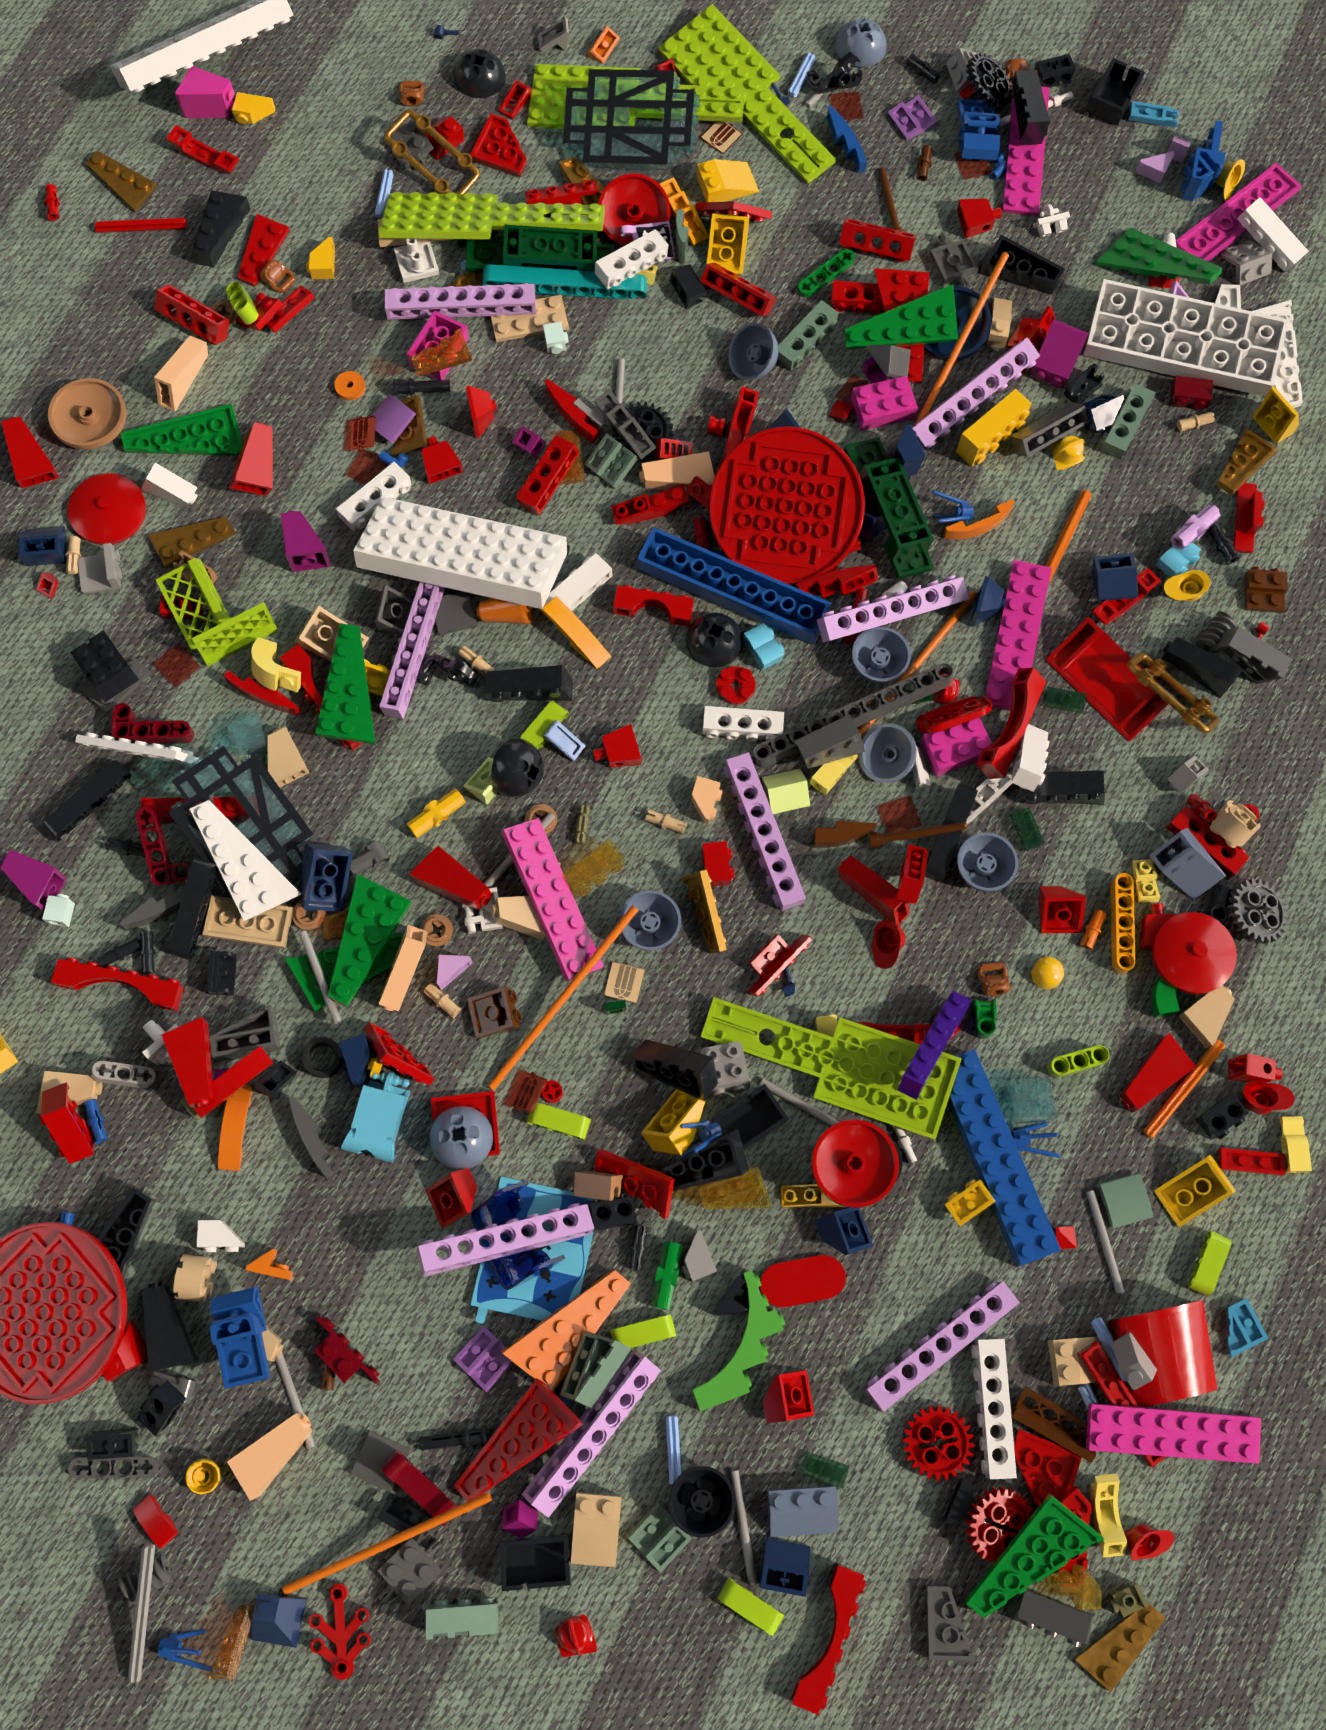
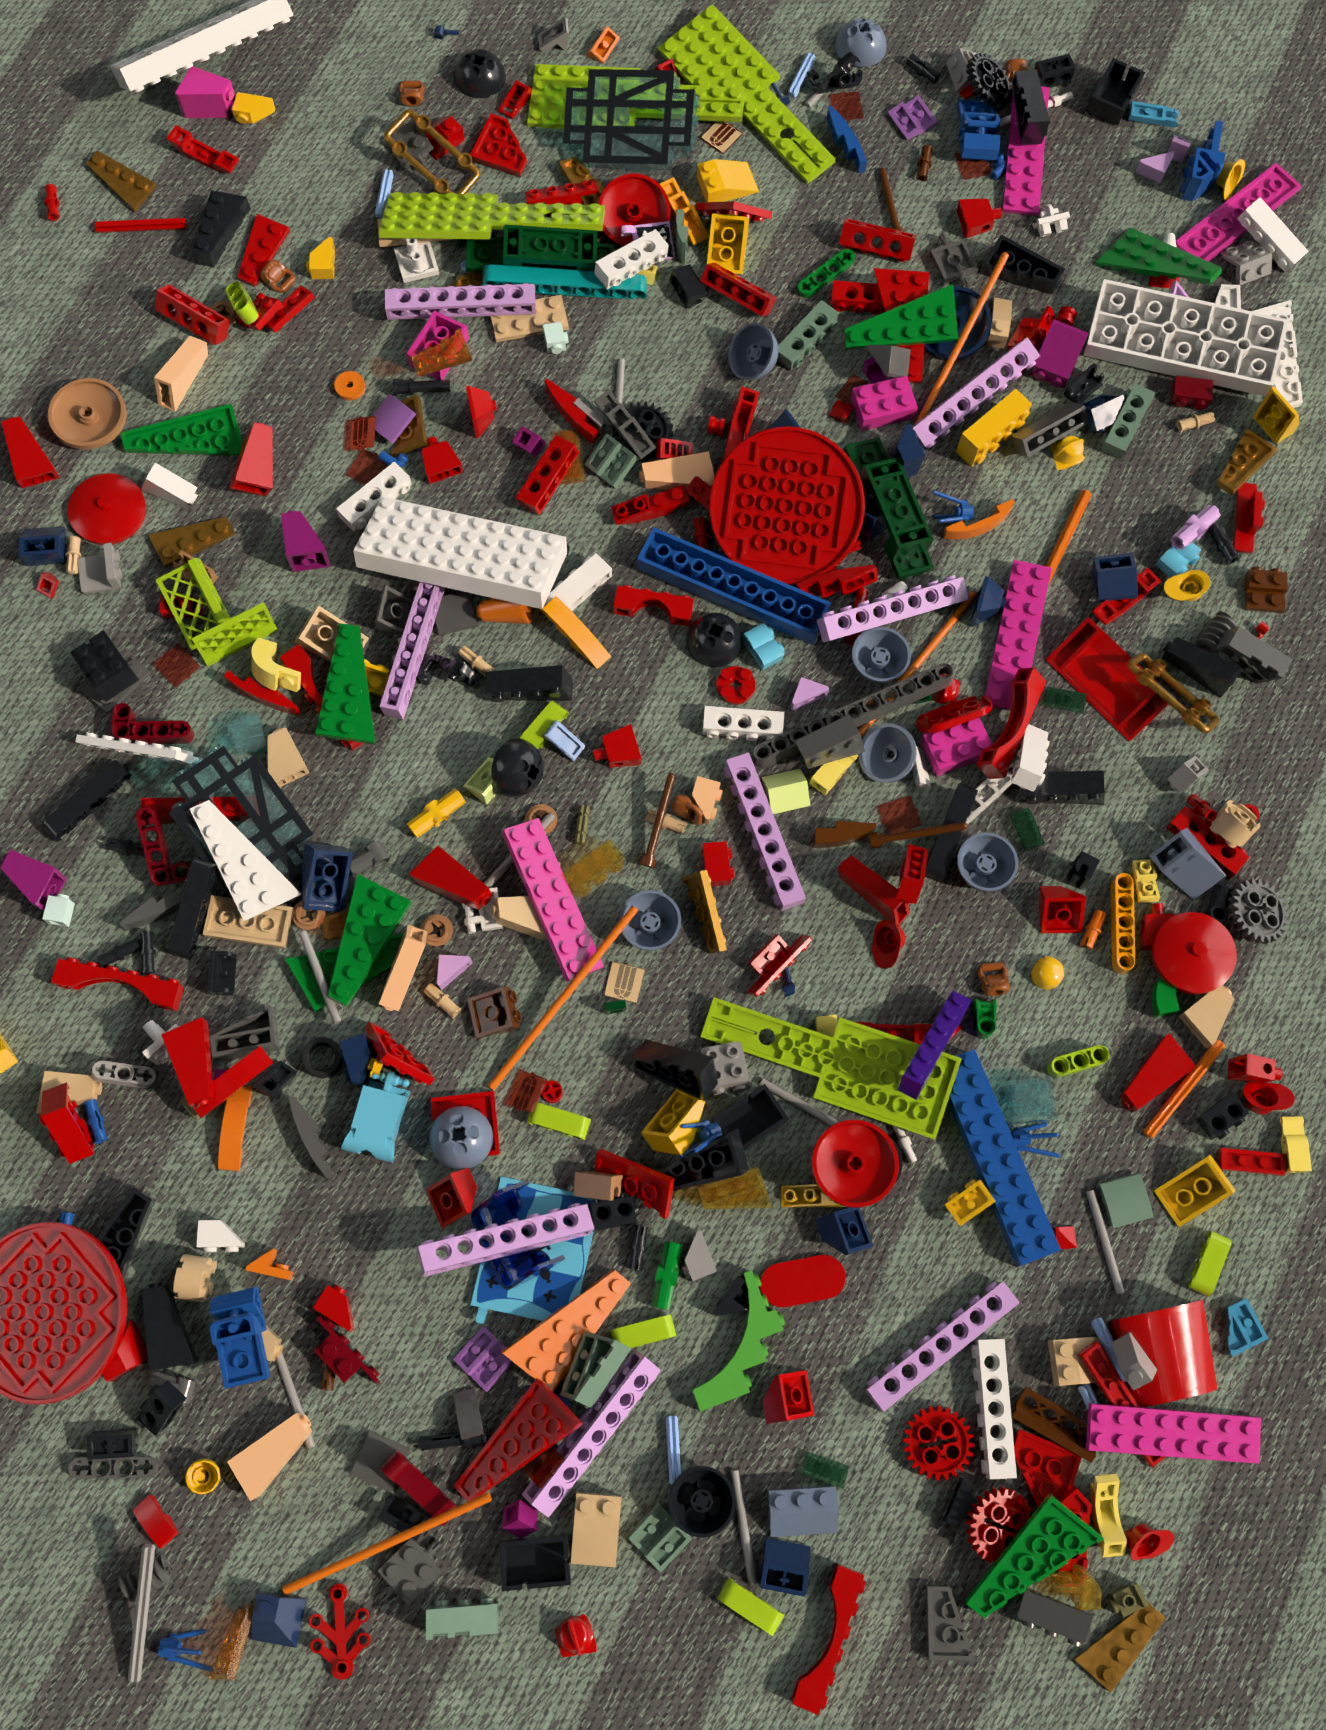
(336, 1306): none -> red slope
(468, 1413): none -> flat silver slope
(543, 1466): none -> clear red piece
(648, 858): none -> reddish brown piece
(683, 807): none -> dark orange piece
(807, 693): none -> lavender slope
(1067, 315): none -> red wheel
(1084, 867): none -> black hinge

